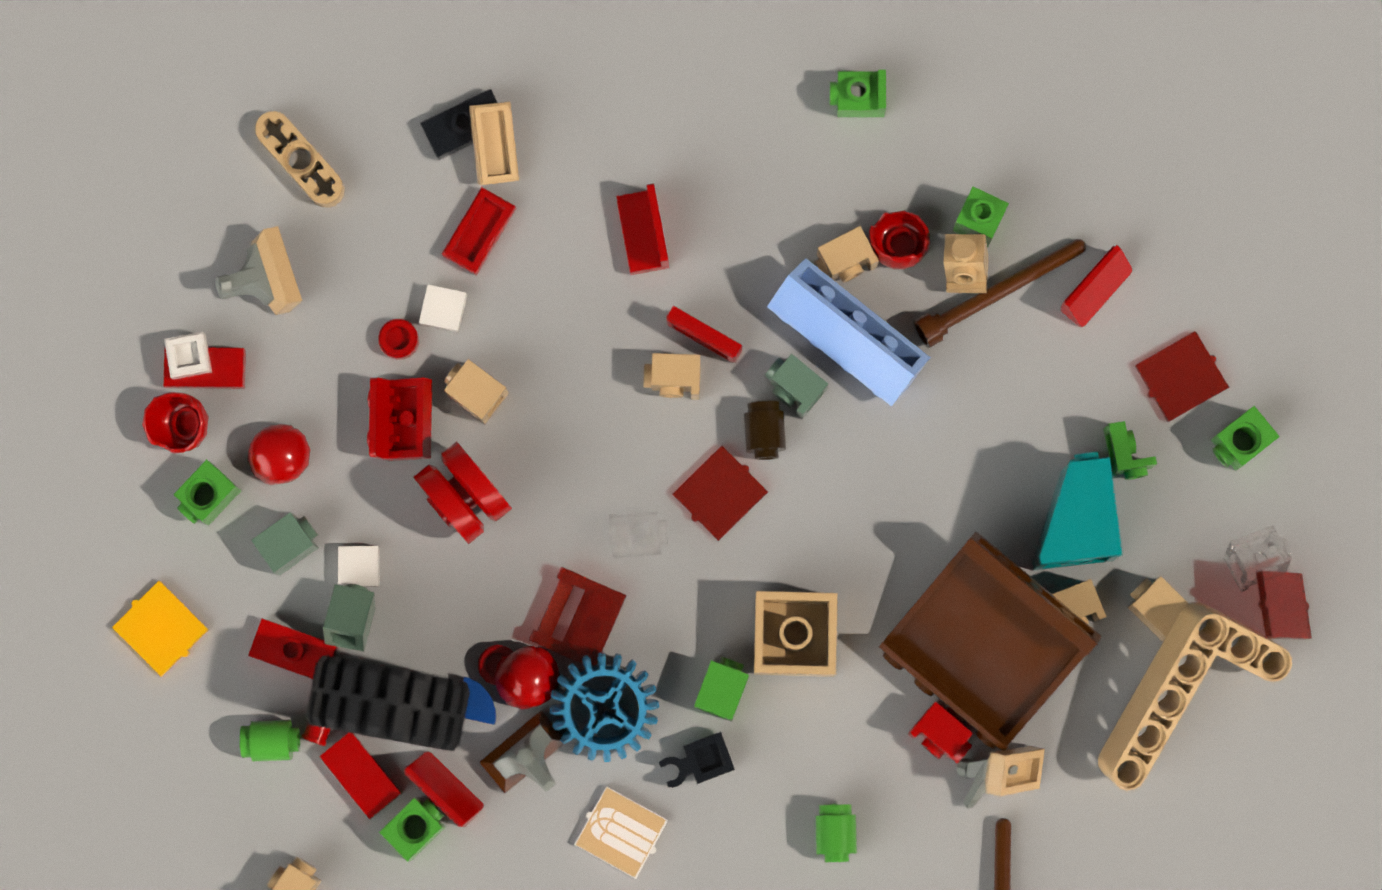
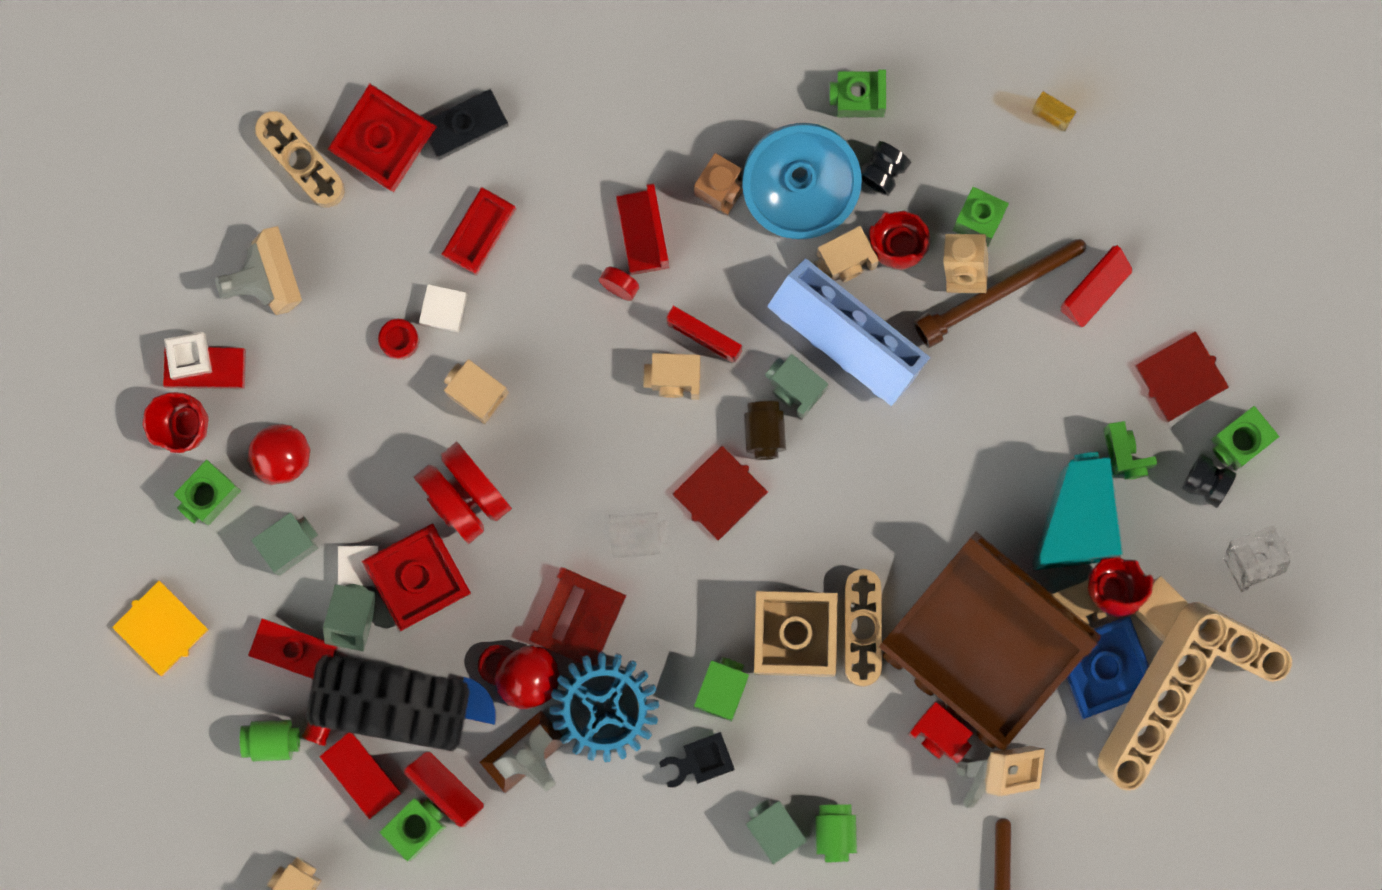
(381, 137): none -> red plate
(400, 419): red bracket -> none
(416, 577): none -> red plate
(494, 143): tan tile -> none
(619, 283): none -> red tile
(621, 832): piece -> none
(720, 184): none -> medium nougat brick
(774, 830): none -> sand green brick
(806, 204): none -> dark azure dish
(873, 597): none -> tan beam
(885, 165): none -> black wheel
(1053, 111): none -> clear yellow tile
(1110, 670): none -> blue tile
(1119, 586): none -> red hair
(1209, 480): none -> black wheel
(1283, 605): clear red piece -> none

